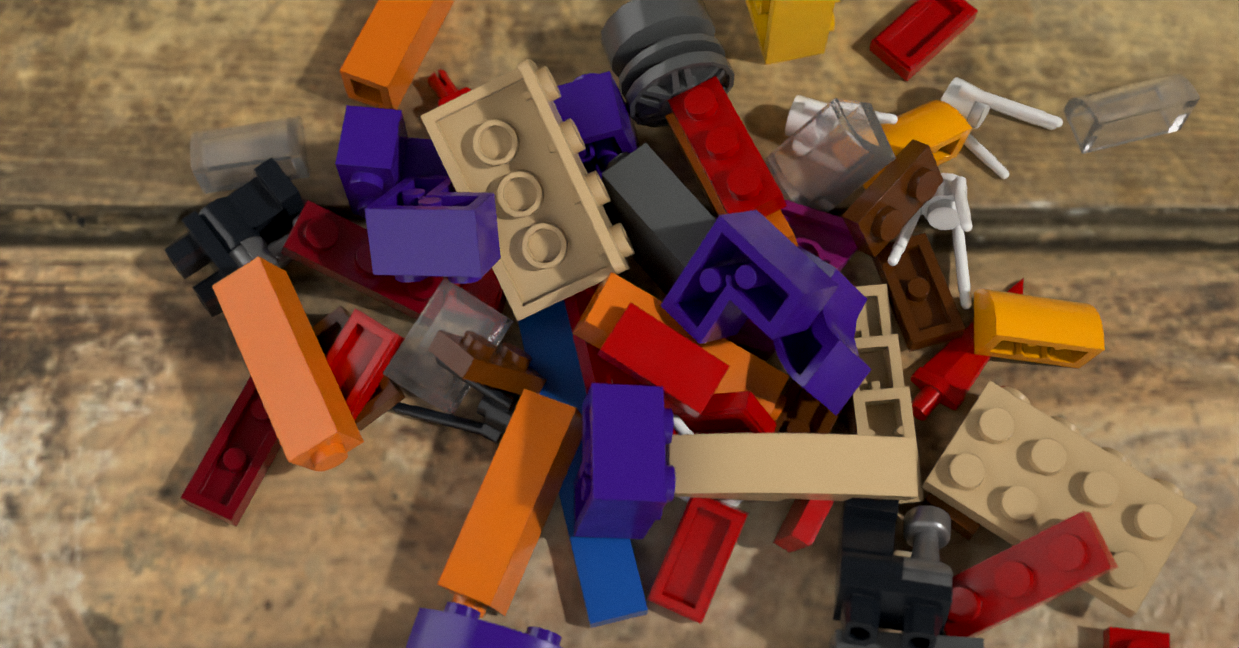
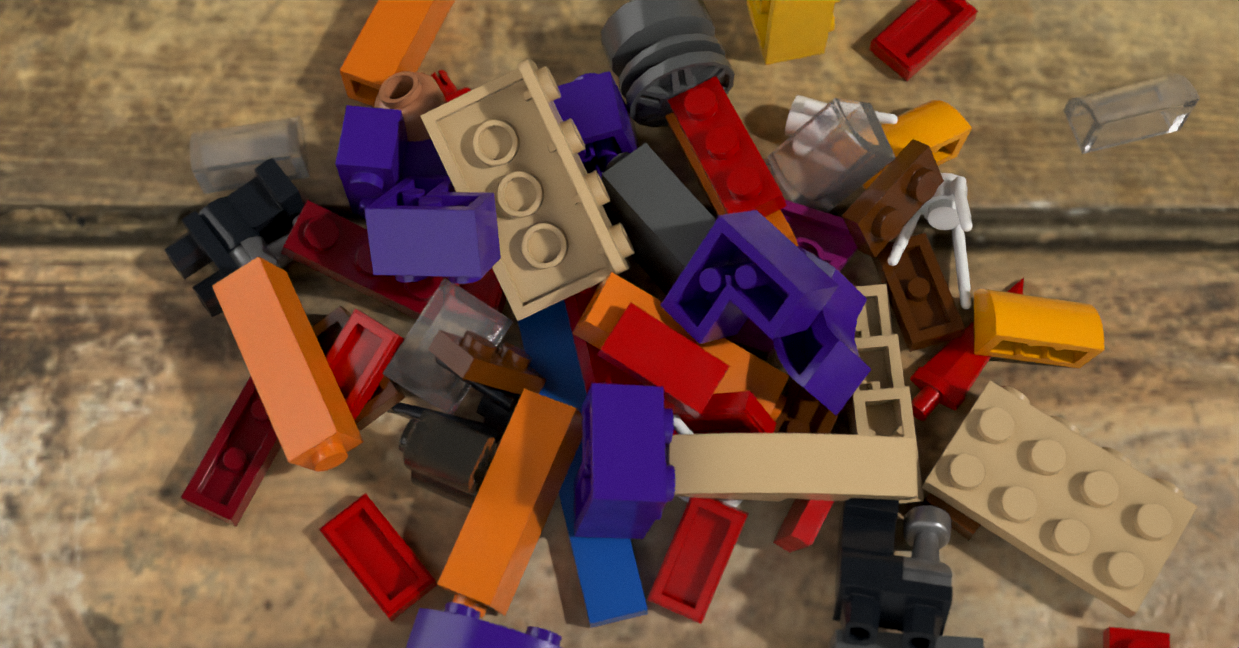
(378, 557): none -> red tile
(414, 95): none -> nougat head
(446, 457): none -> clear smoke brick
(974, 106): white plant -> none
(1028, 575): red plate -> none

